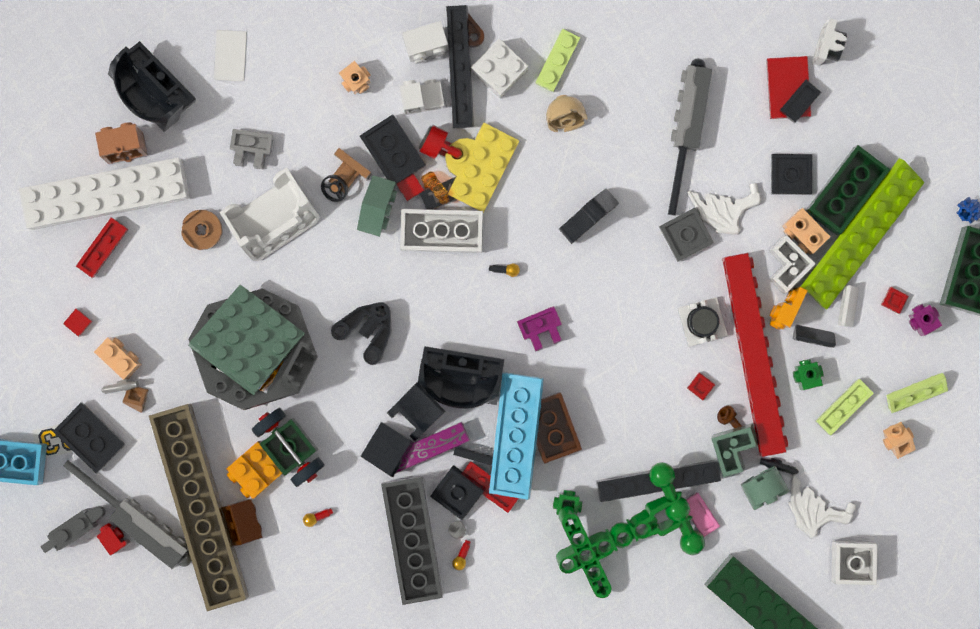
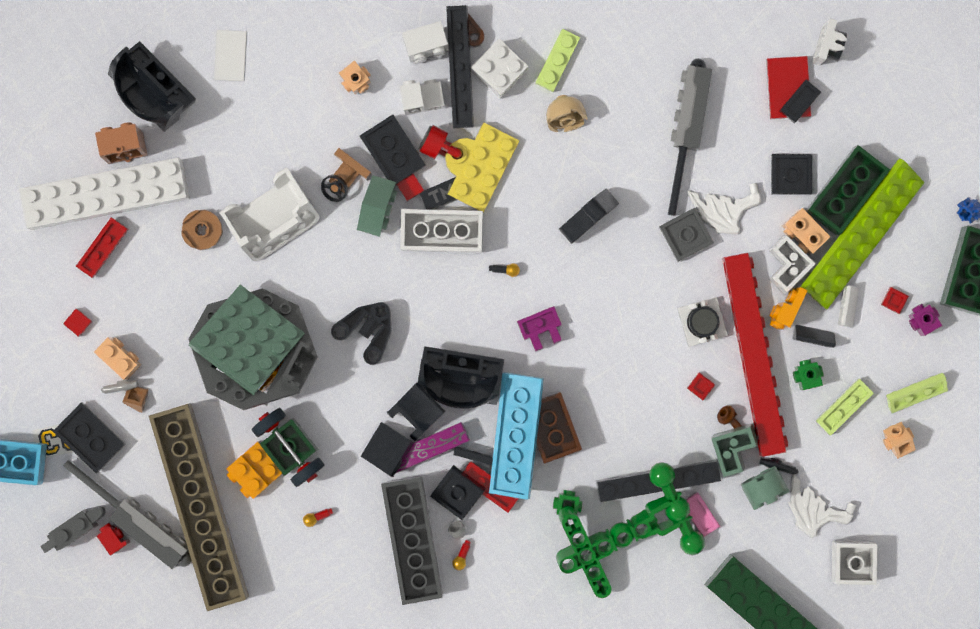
(242, 522): reddish brown brick -> none
(250, 142): light grey plate -> none
(431, 181): clear orange piece -> none

